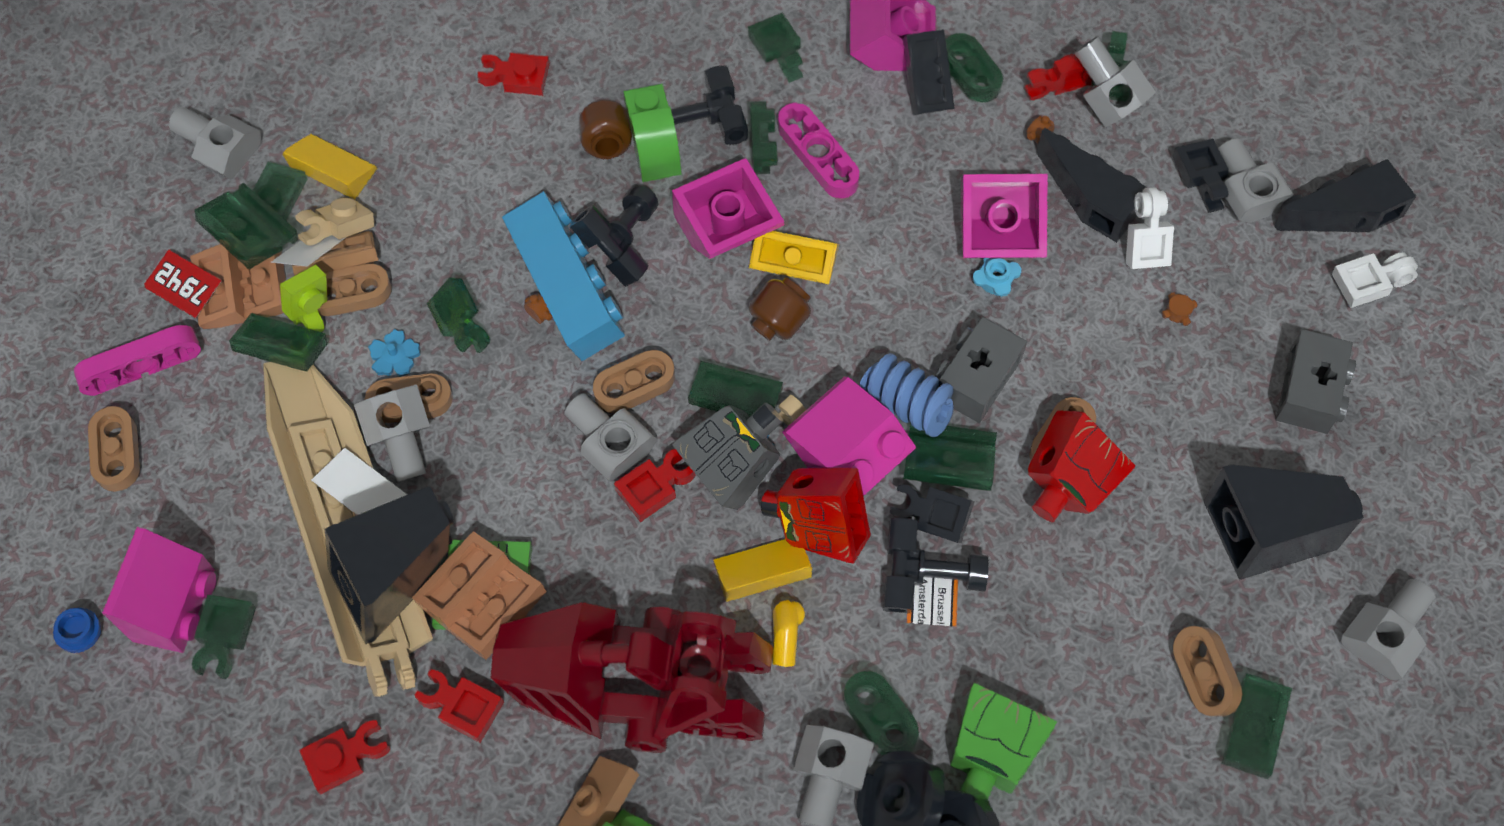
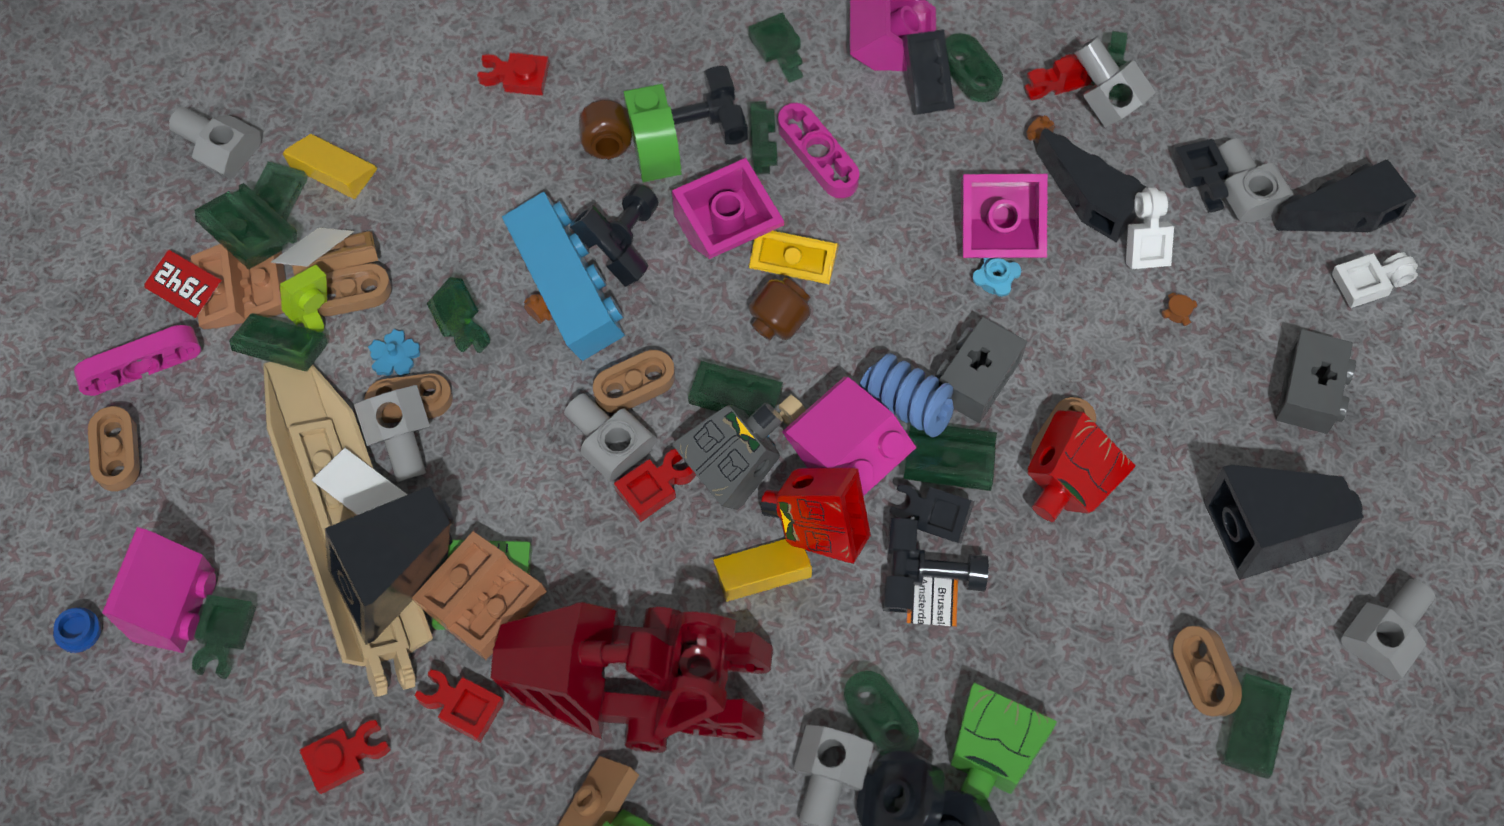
(340, 219): tan plate -> none
(786, 619): yellow arm -> none

